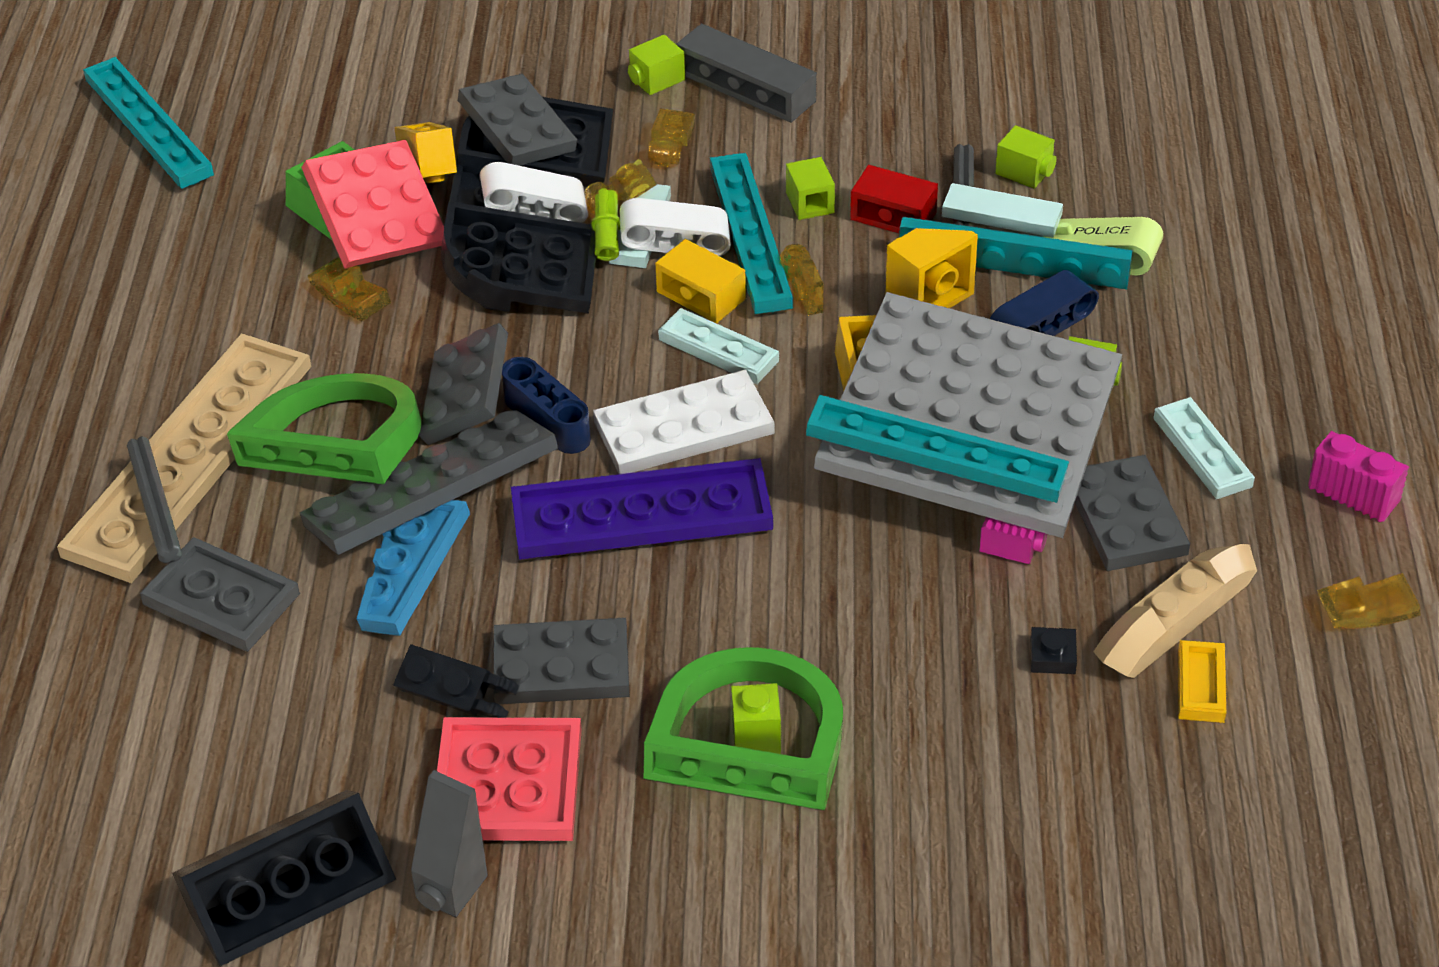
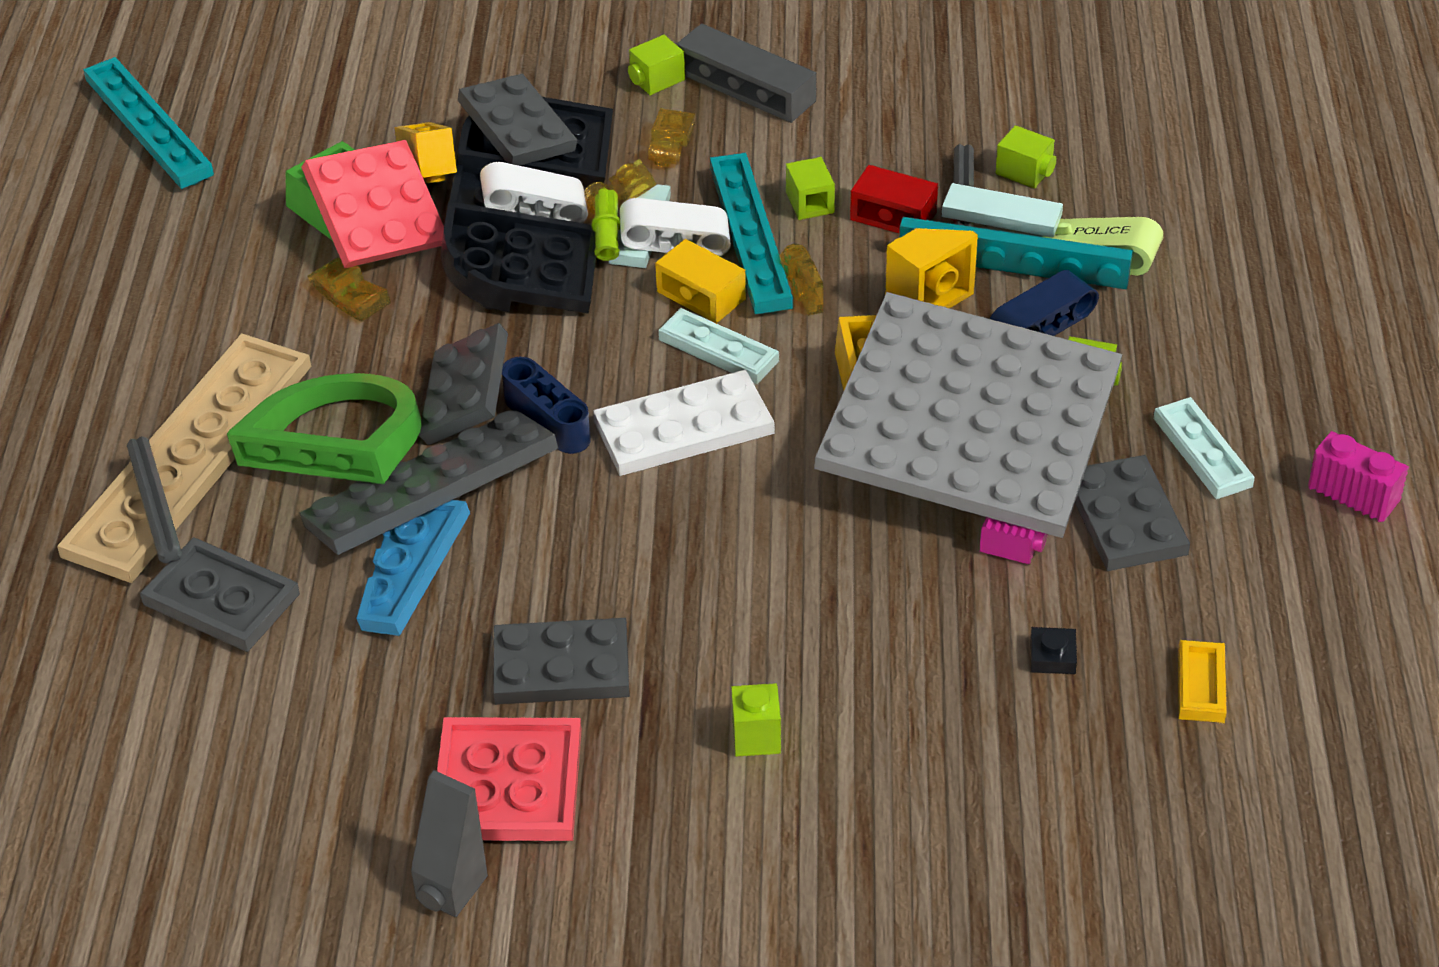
(284, 876): black slope -> none
(451, 682): black hinge -> none
(641, 508): dark purple plate -> none
(740, 769): bright green window -> none
(937, 448): teal plate -> none
(1176, 608): tan brick -> none
(1372, 605): clear yellow slope -> none

